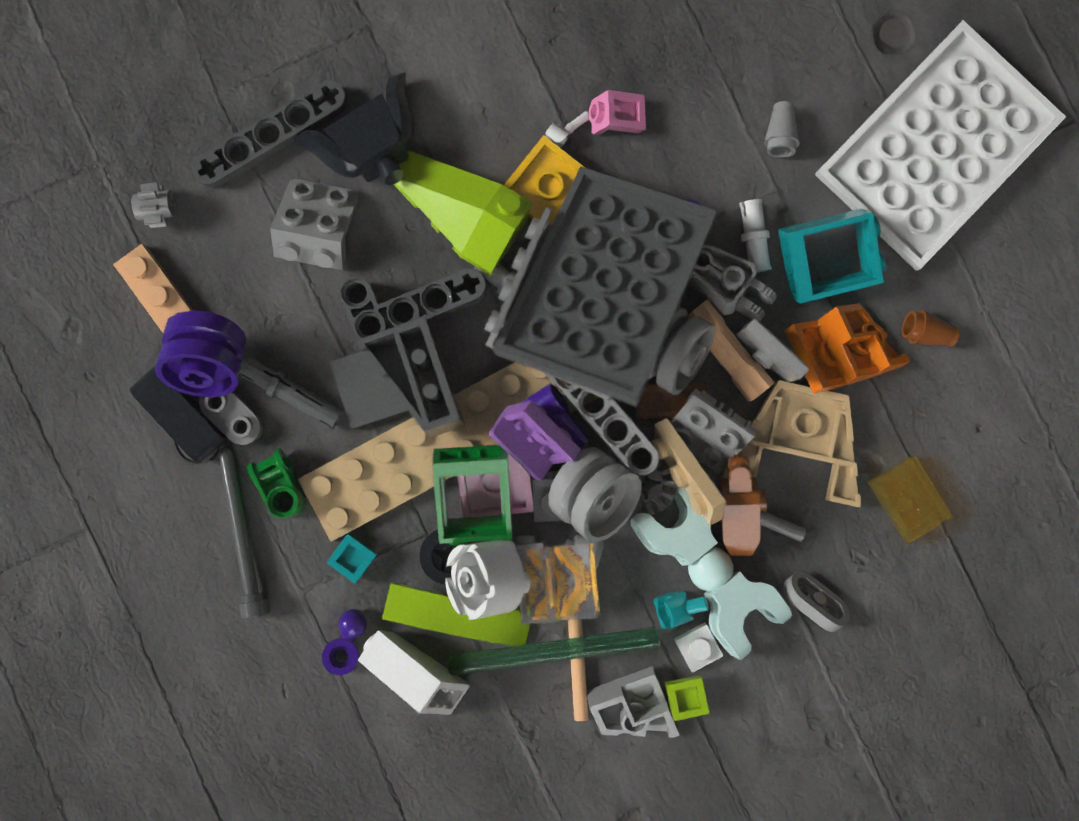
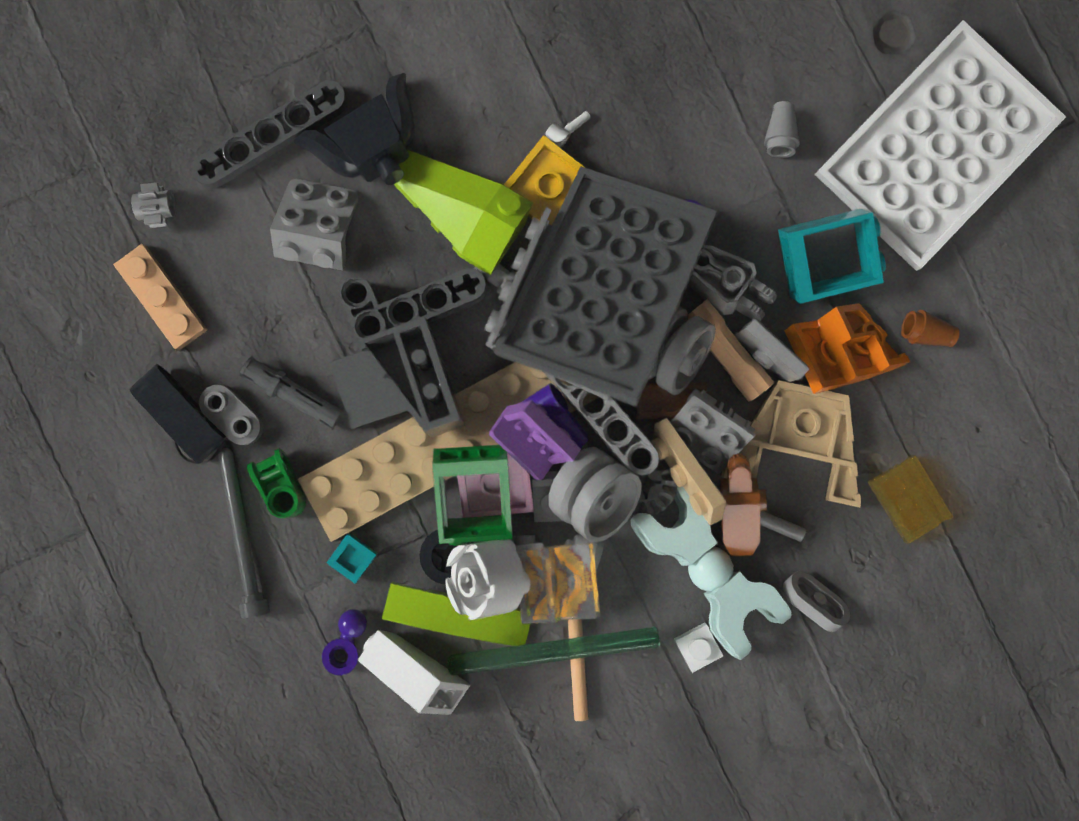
(200, 354): dark purple wheel -> none
(618, 112): bright pink bracket -> none
(632, 705): light grey slope -> none
(675, 608): teal piece -> none
(687, 698): lime tile -> none
(755, 234): white pin -> none

